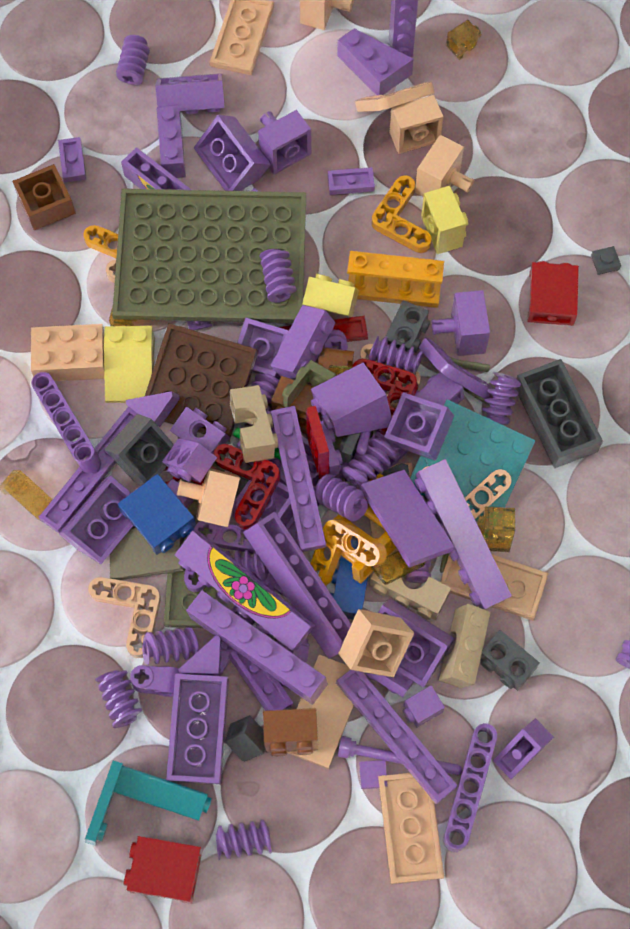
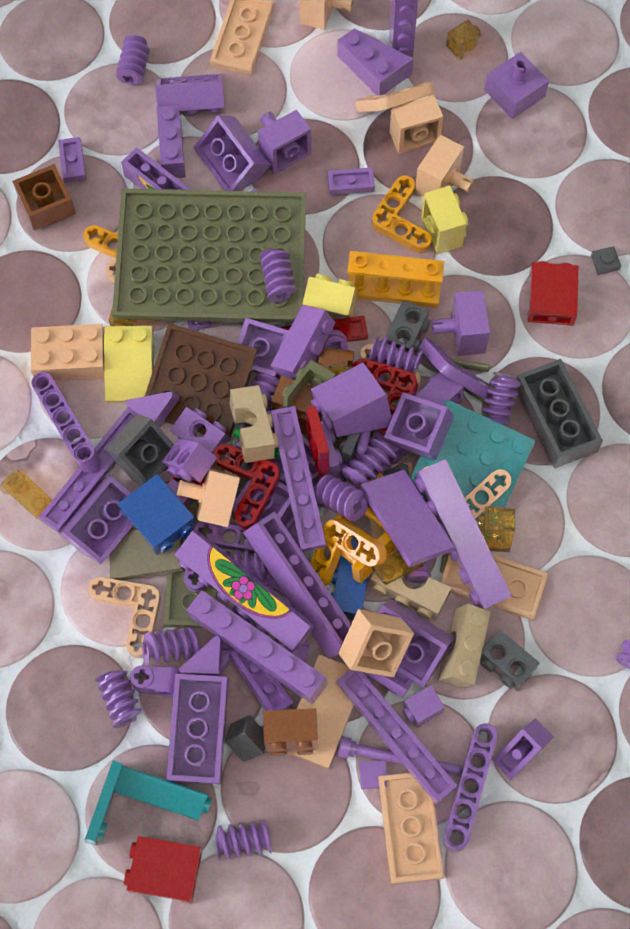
(516, 85): none -> medium lavender brick

